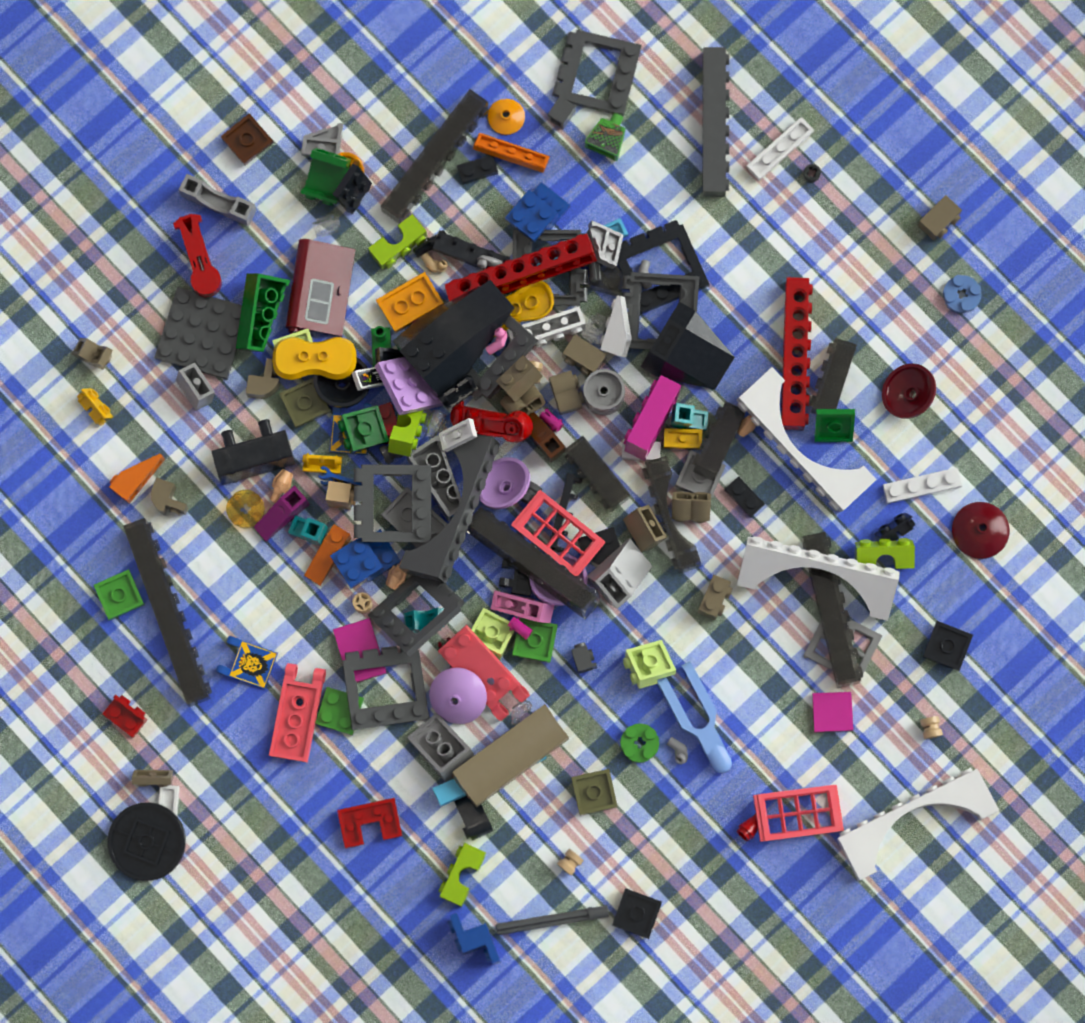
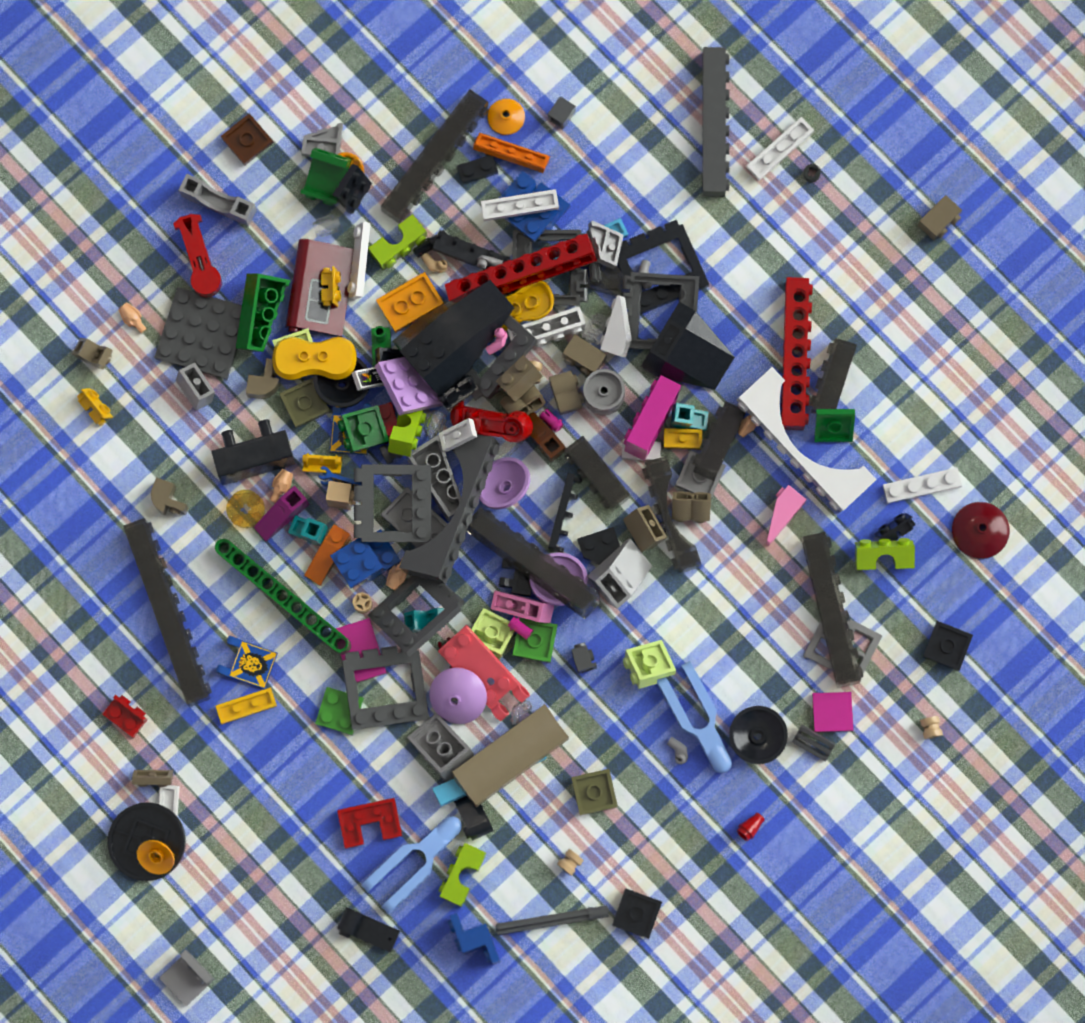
(119, 594): bright green plate -> none
(131, 317): none -> light nougat piece
(133, 479): orange slope -> none
(155, 857): none -> light orange dish
(186, 978): none -> light grey bracket
(246, 706): none -> yellow plate
(274, 592): none -> green beam
(296, 723): coral hinge -> none
(330, 279): none -> yellow hinge
(356, 284): none -> white plate
(367, 929): none -> black door
(430, 846): none -> light blue piece
(520, 185): none -> blue brick
(520, 205): none -> white plate
(529, 511): coral piece -> none
(531, 492): dark grey wheel -> none
(607, 137): torso -> none
(623, 76): dark grey hinge -> none
(648, 736): bright green plate -> none
(713, 599): dark tan brick -> none
(744, 497): black plate -> none
(762, 817): coral piece -> none
(766, 723): none -> black dish
(767, 558): white arch -> none
(785, 508): none -> bright pink slope
(810, 749): none -> dark grey tile
(901, 386): dark red dish -> none
(965, 793): white arch -> none
(971, 288): medium blue plate -> none

